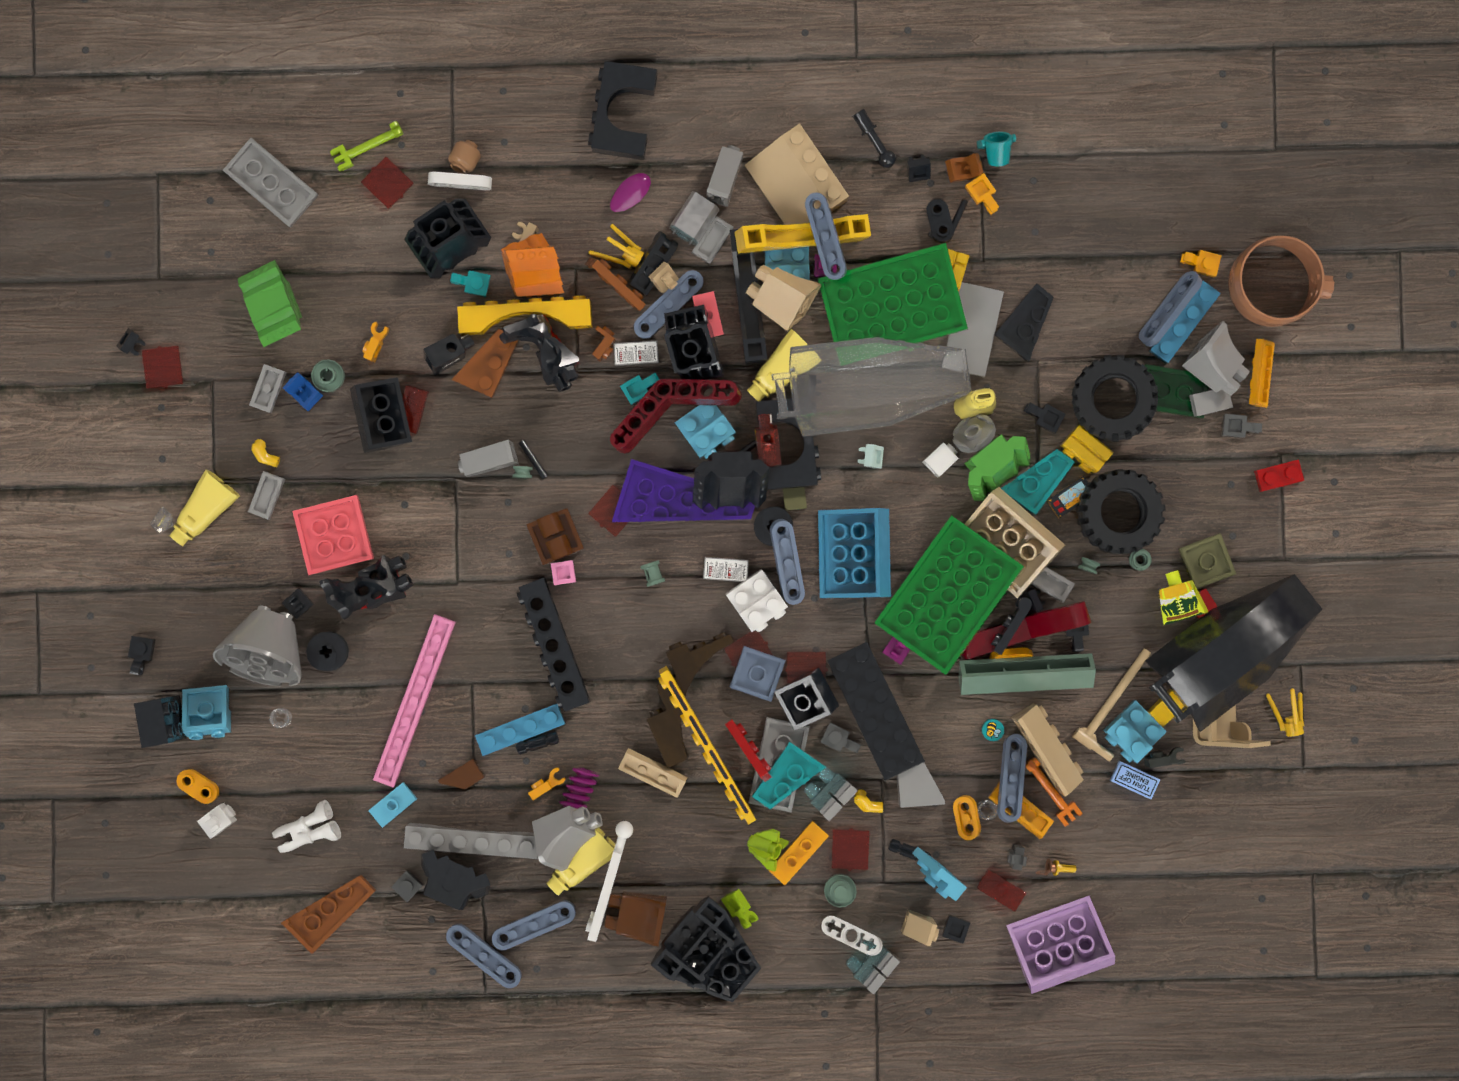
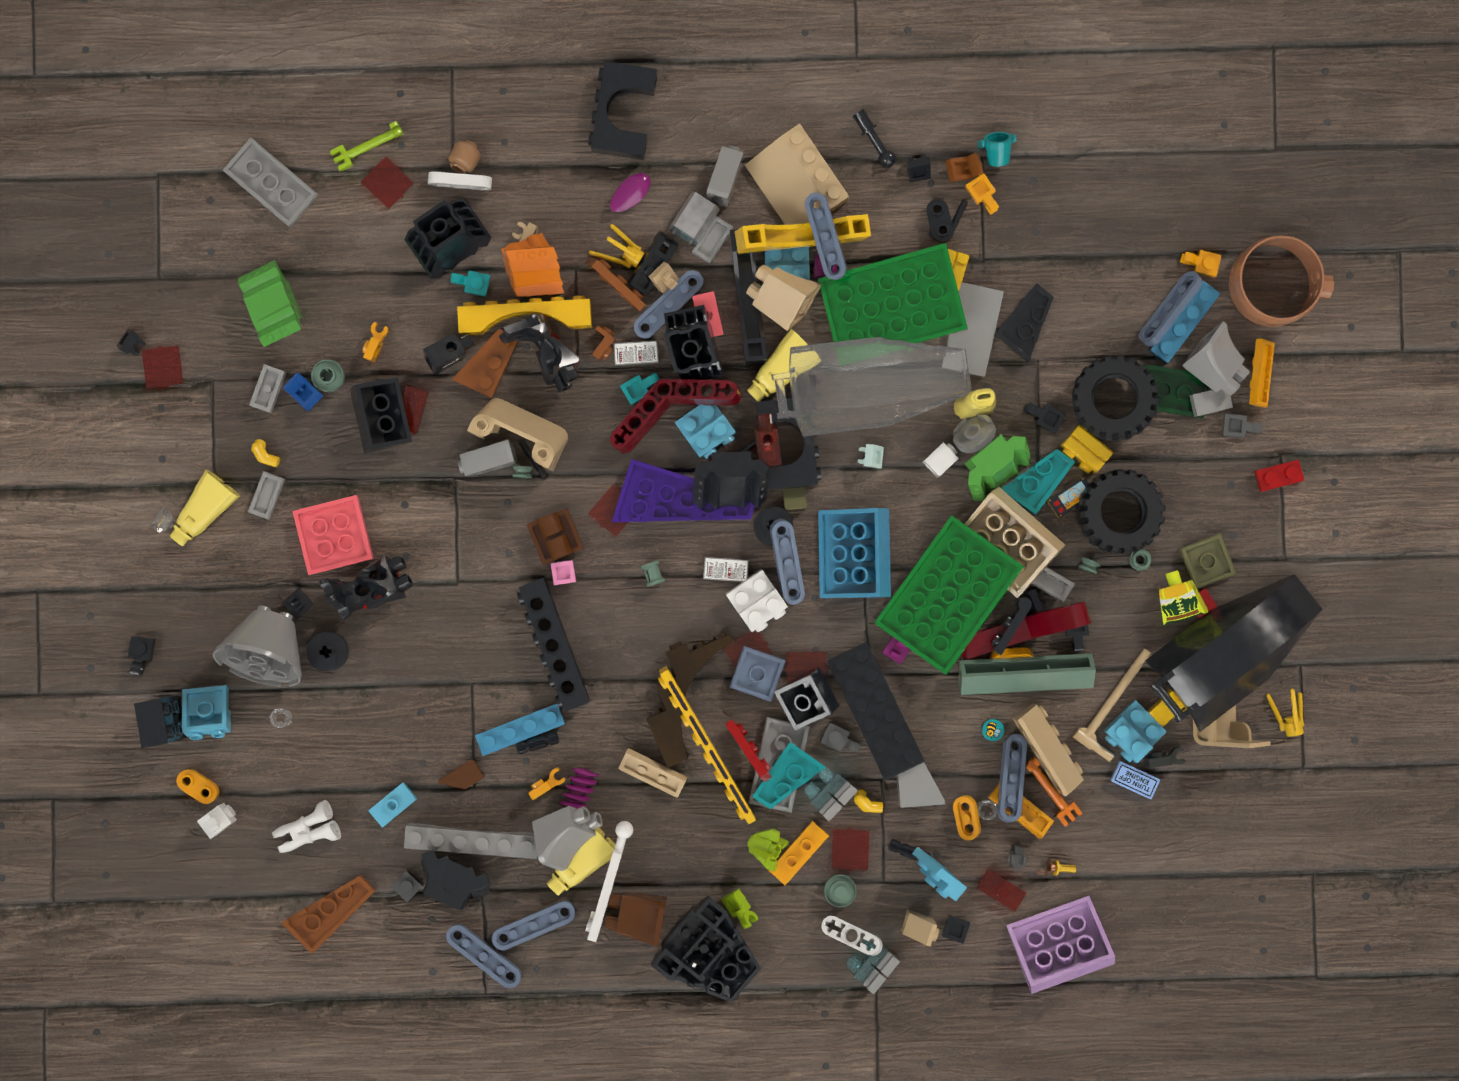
(414, 700): bright pink tile -> none
(548, 437): none -> tan windscreen

